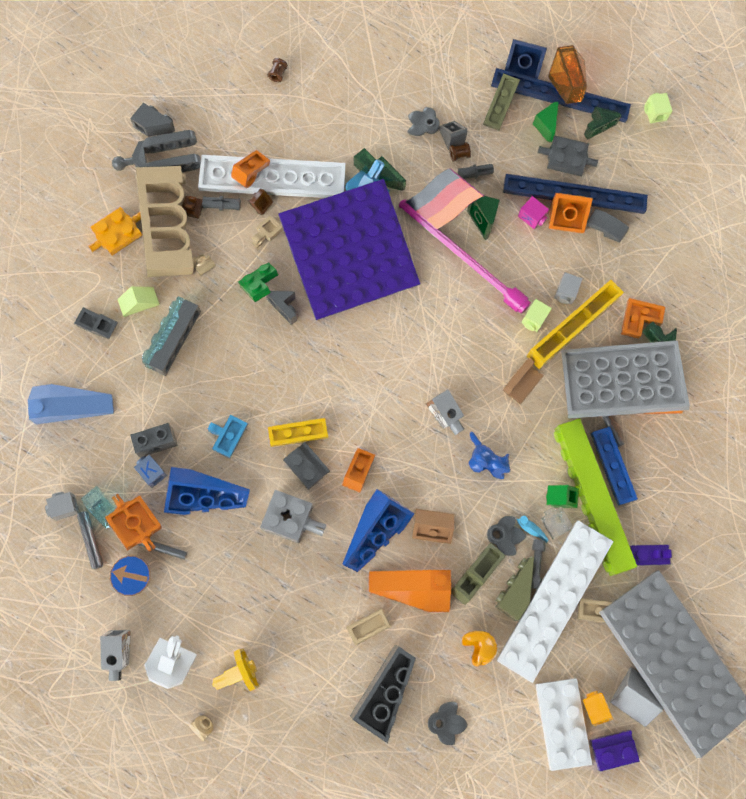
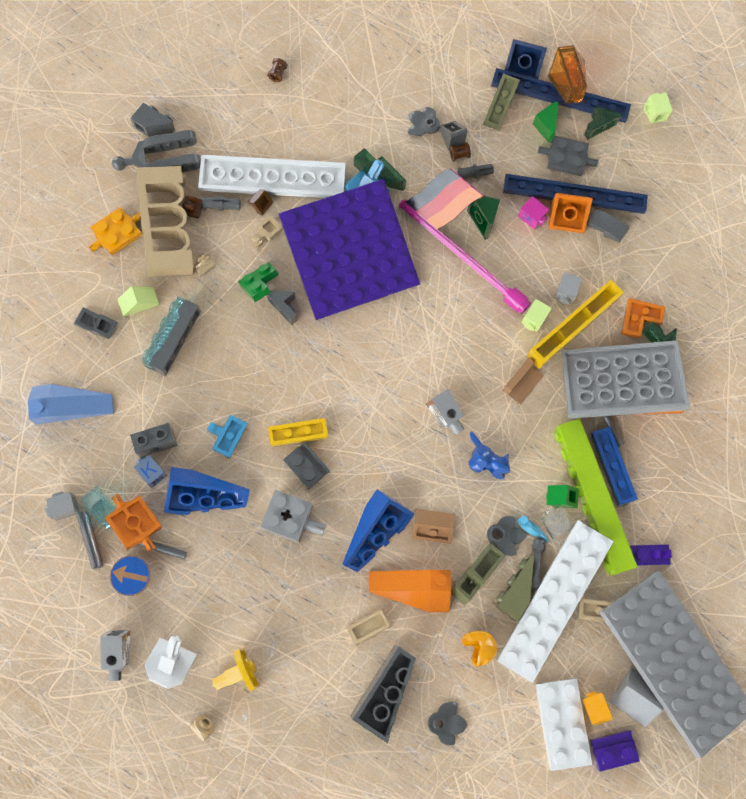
(246, 169): orange plate -> none
(358, 470): orange plate -> none

